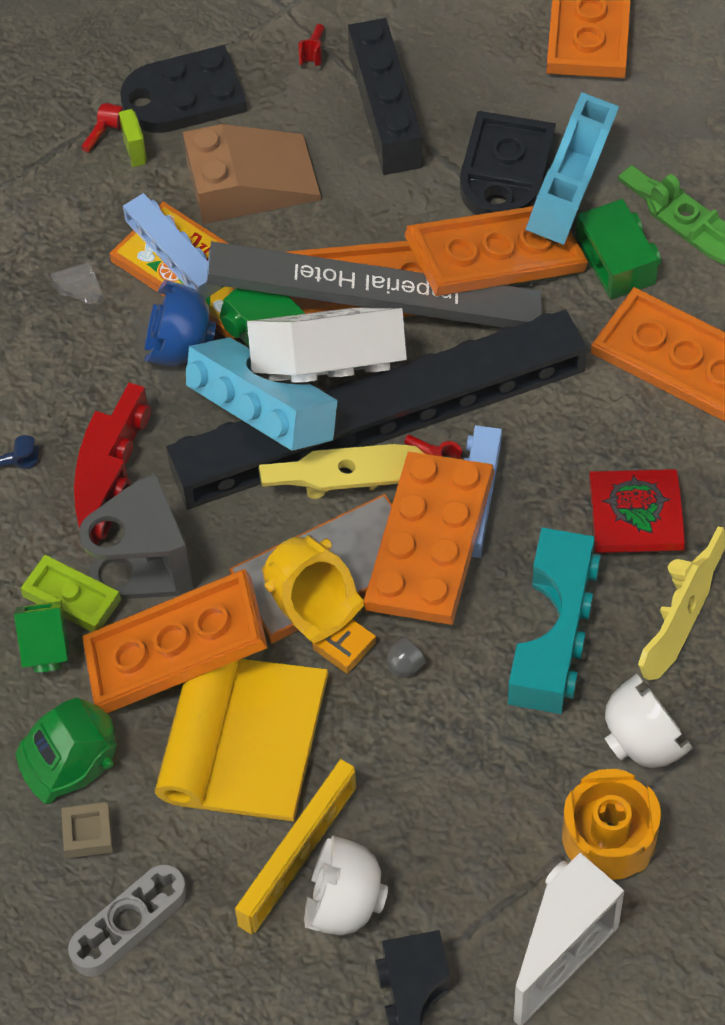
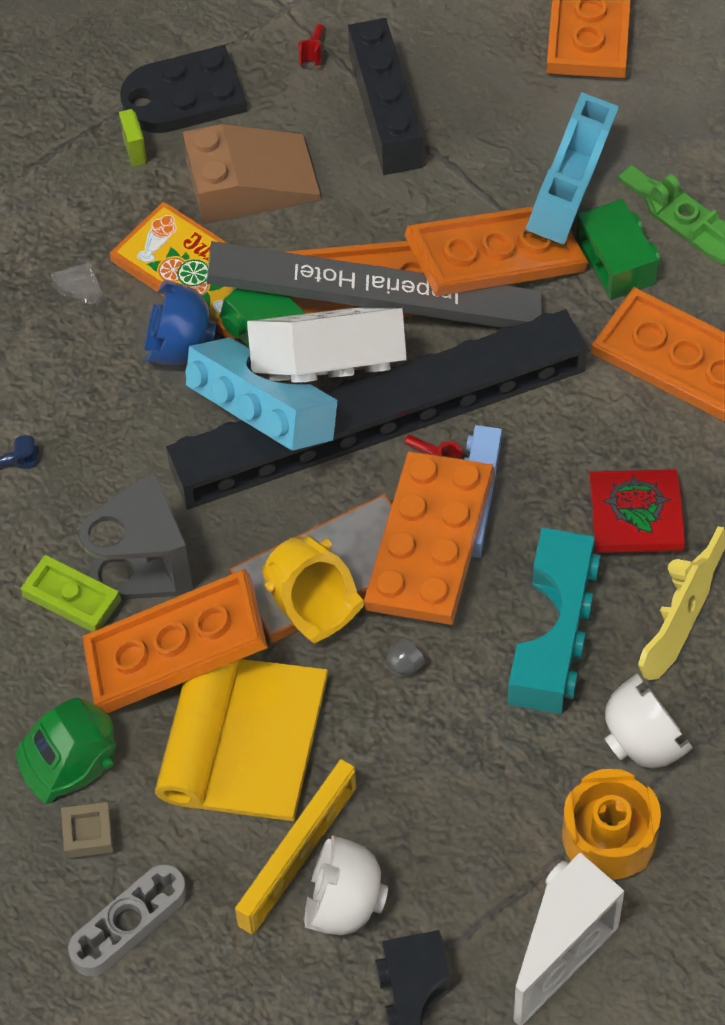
(42, 636): green brick -> none
(103, 456): red slope -> none
(106, 117): red hand -> none
(169, 243): light blue piece -> none
(320, 469): light yellow piece -> none
(346, 646): light orange tile -> none
(505, 159): black plate -> none

